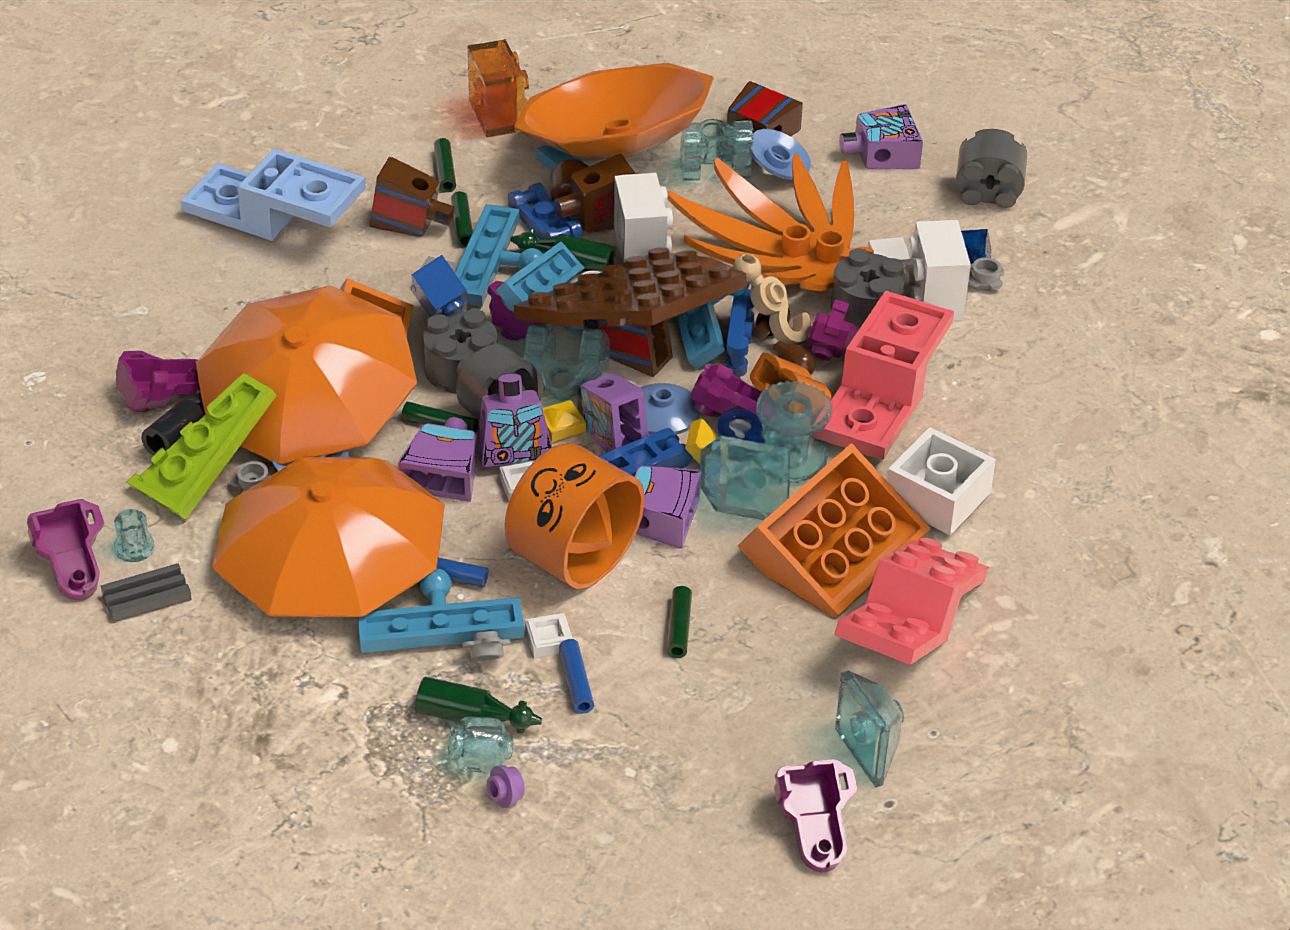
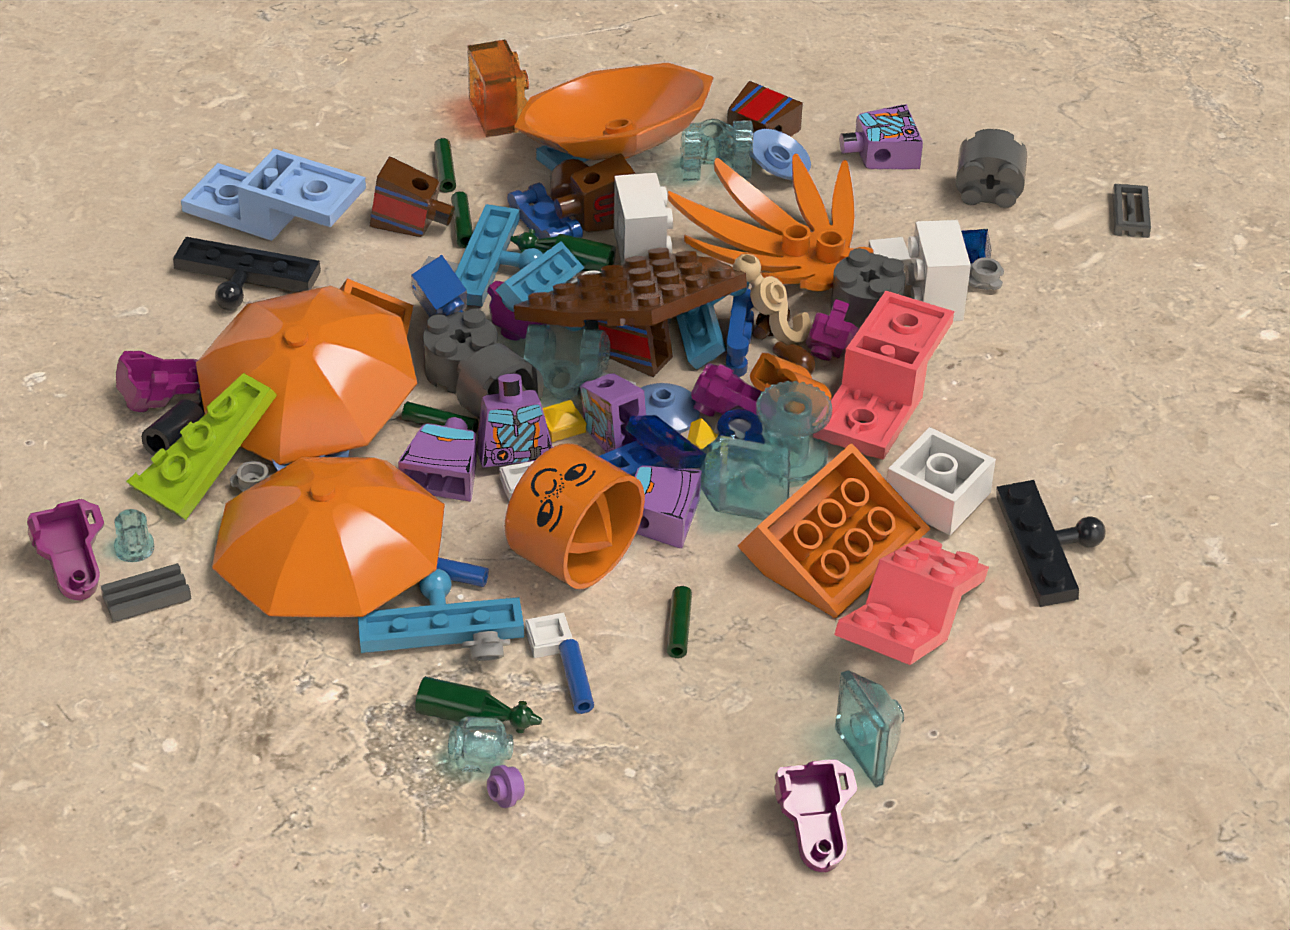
(244, 265): none -> black plate
(666, 442): none -> clear blue plate
(1041, 544): none -> black plate
(1131, 225): none -> dark grey tile

